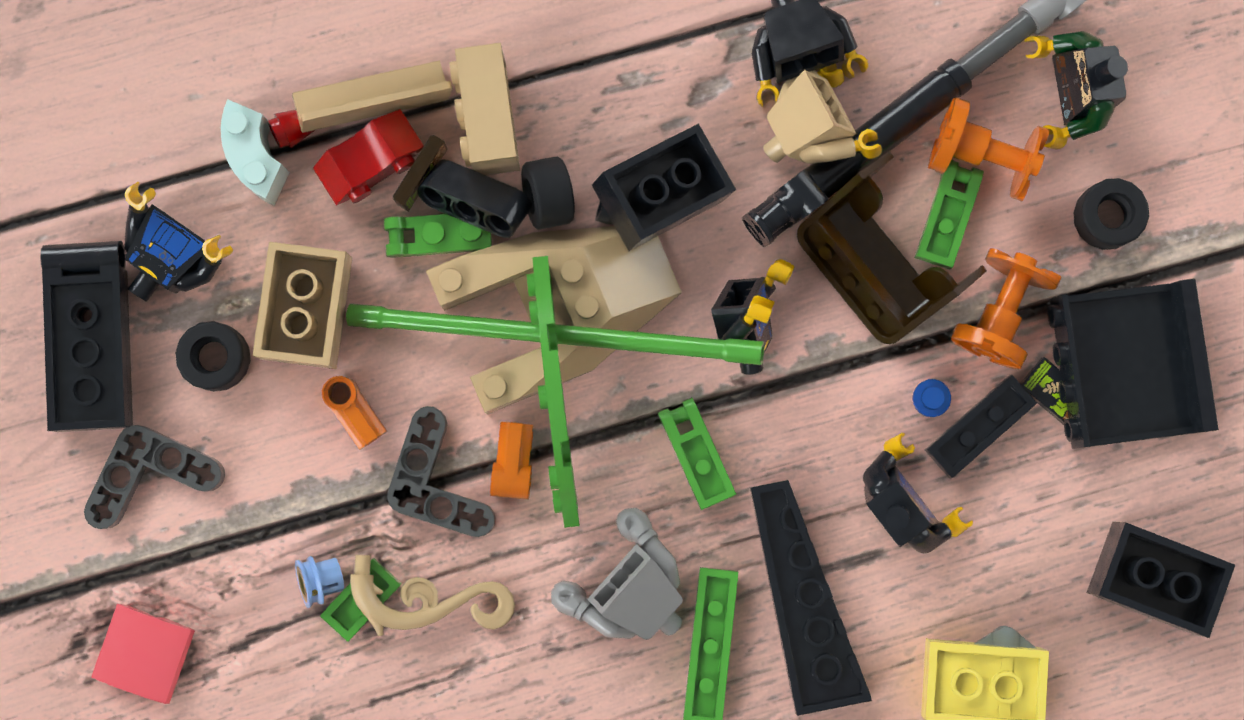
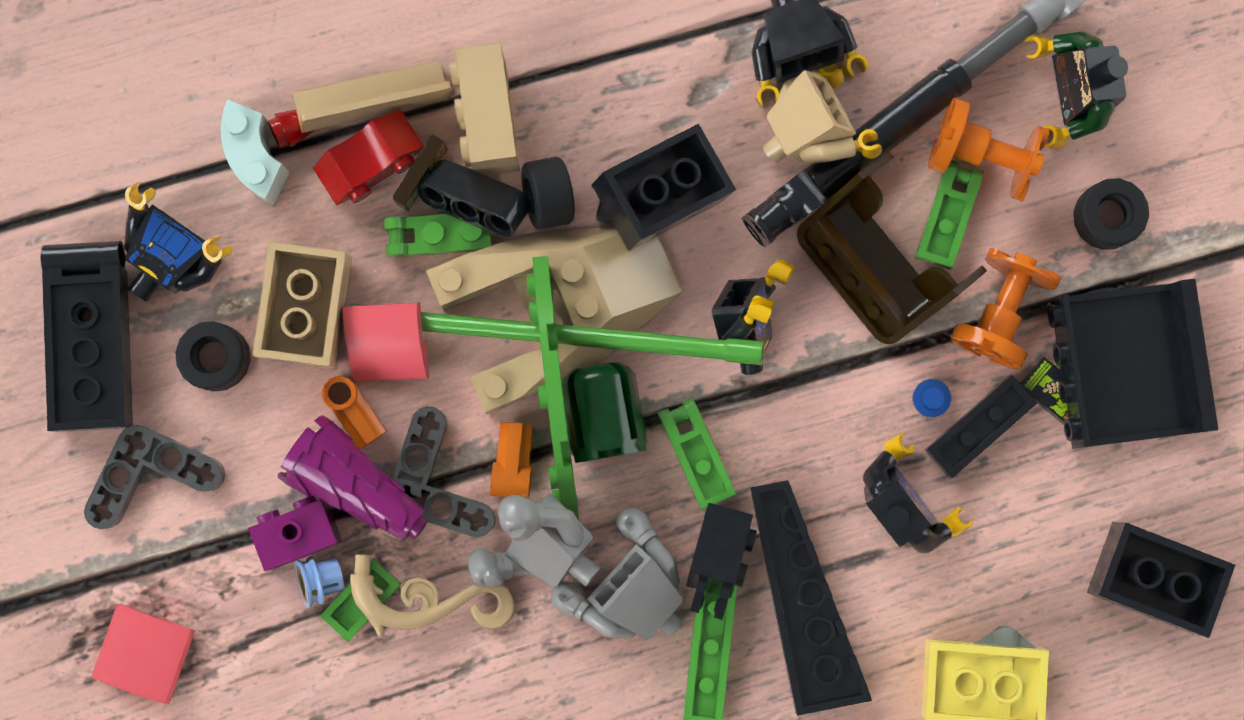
(294, 534): none -> magenta brick
(347, 479): none -> magenta cone
(385, 342): none -> coral slope
(544, 544): none -> light grey torso
(603, 412): none -> dark green cylinder
(719, 554): none -> black hinge

